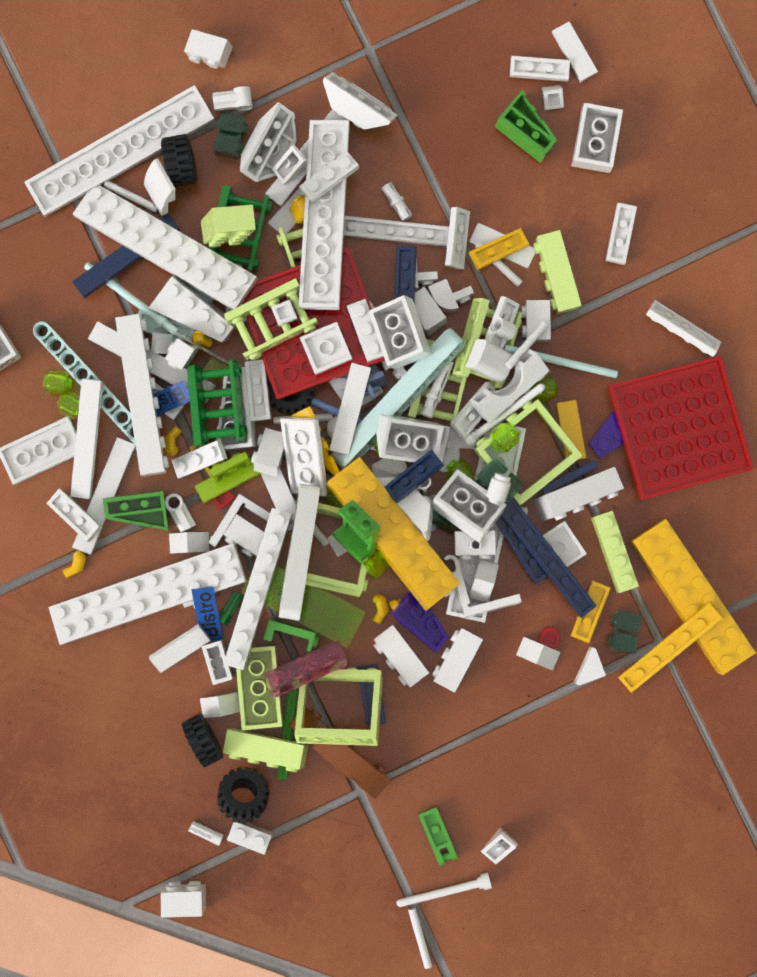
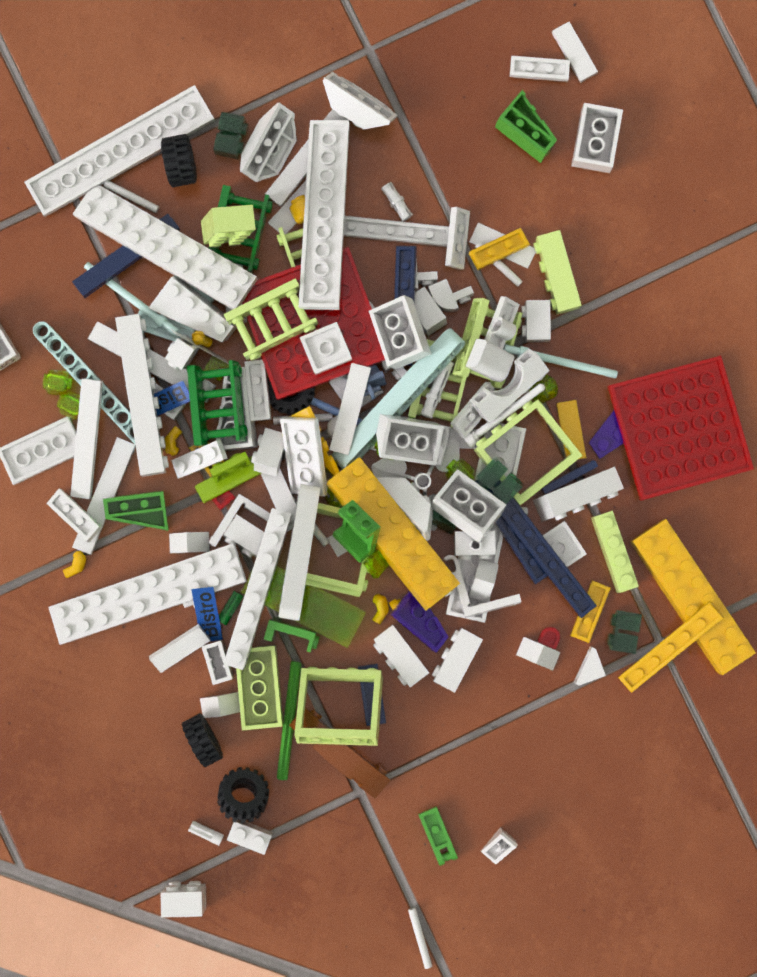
(159, 186): white slope -> none
(161, 342): white tile -> none
(180, 514): white piece -> none
(208, 49): white brick -> none
(237, 99): white piece -> none
(265, 749): yellowish green brick -> none
(284, 313): white tile -> none
(290, 165): white slope -> none
(305, 669): clear pink brick -> none
(329, 177): white plate -> none
(365, 330): white plate -> none
(414, 476): dark blue tile -> none
(481, 882): white piece -> none
(498, 488): white brick -> none
(504, 437): clear neon green head -> none
(526, 345): white bar -> none
(552, 97): white slope -> none
(621, 233): white plate -> none
(683, 328): white plate -> none

